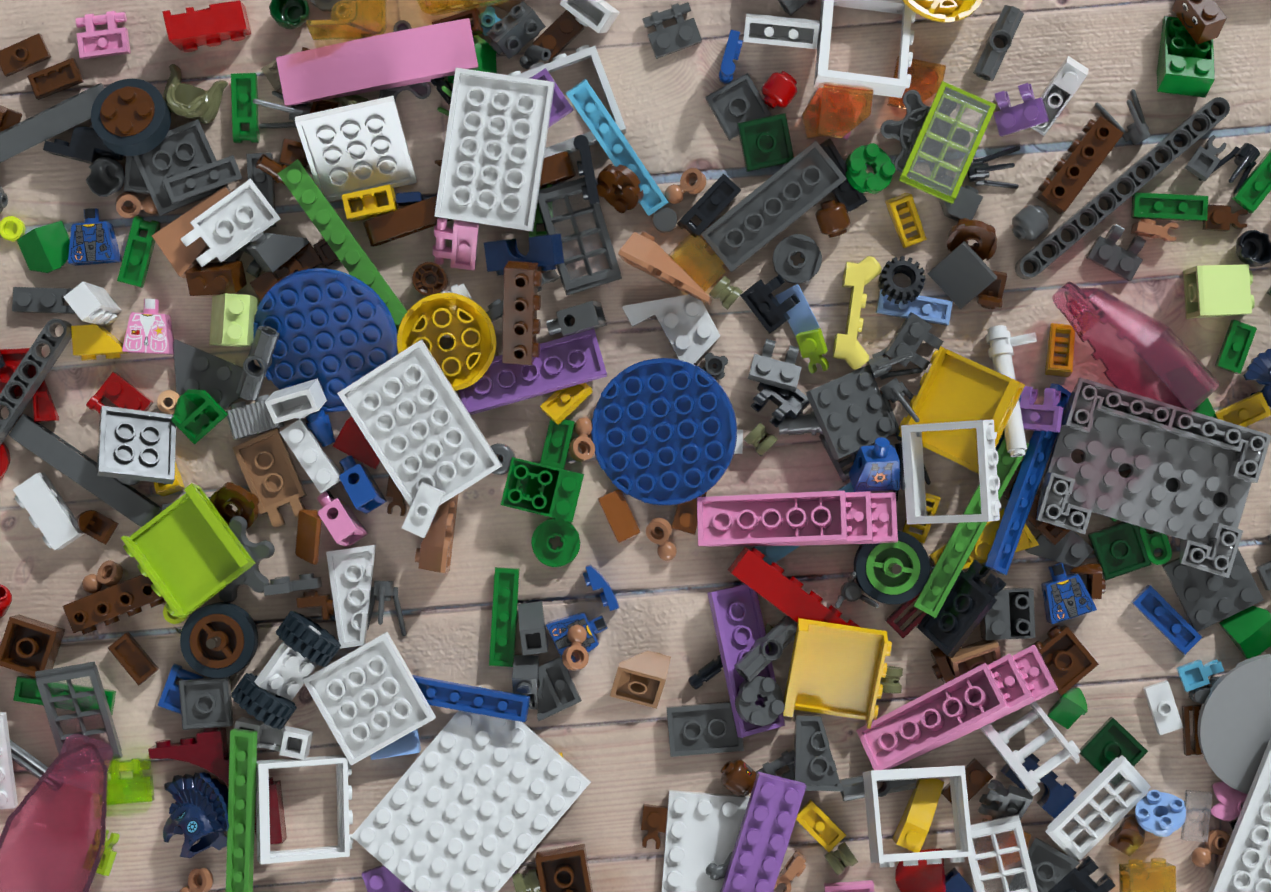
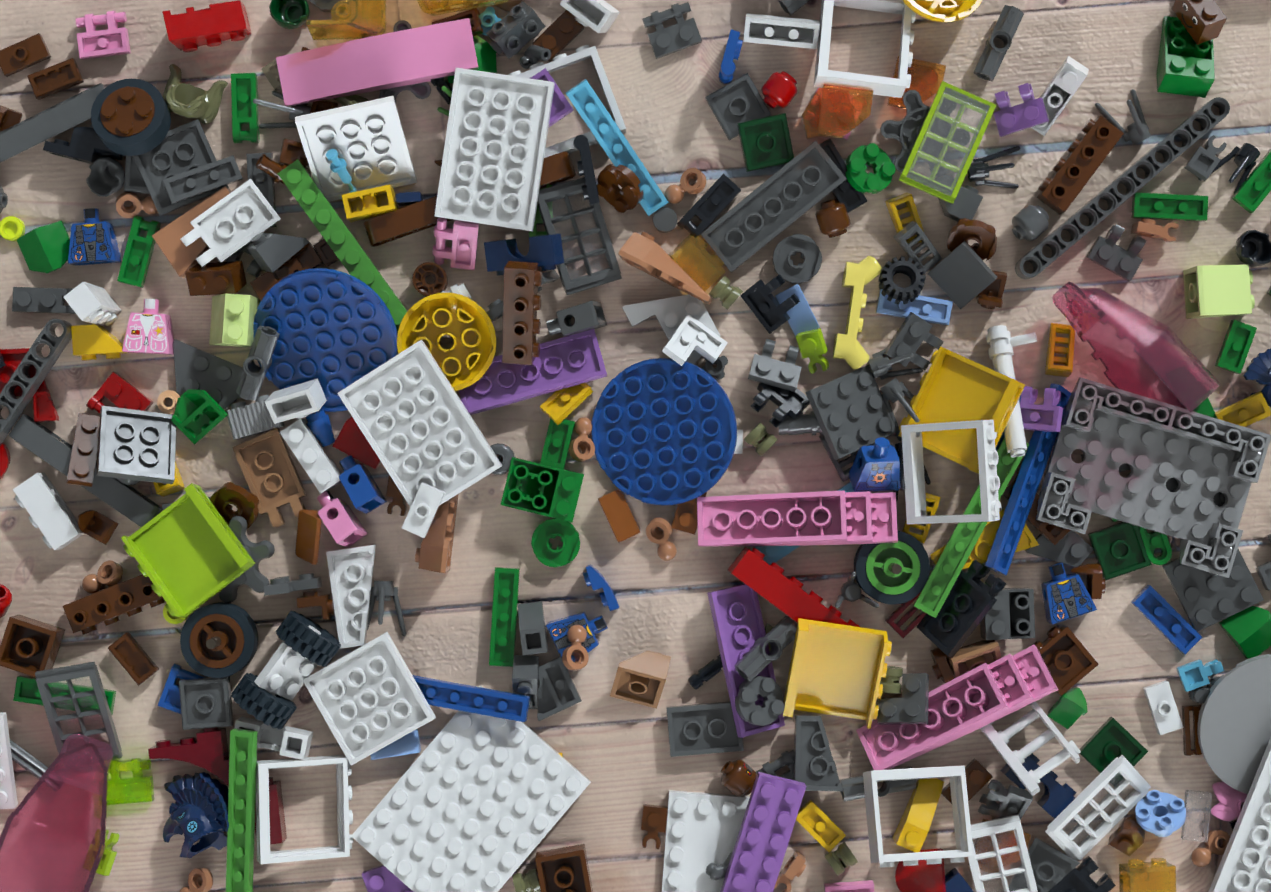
(84, 450): none -> plate
(339, 166): none -> medium azure piece
(694, 336): none -> white plate
(905, 234): none -> dark grey slope
(911, 707): none -> dark grey plate
(1220, 218): reddish brown plate -> none

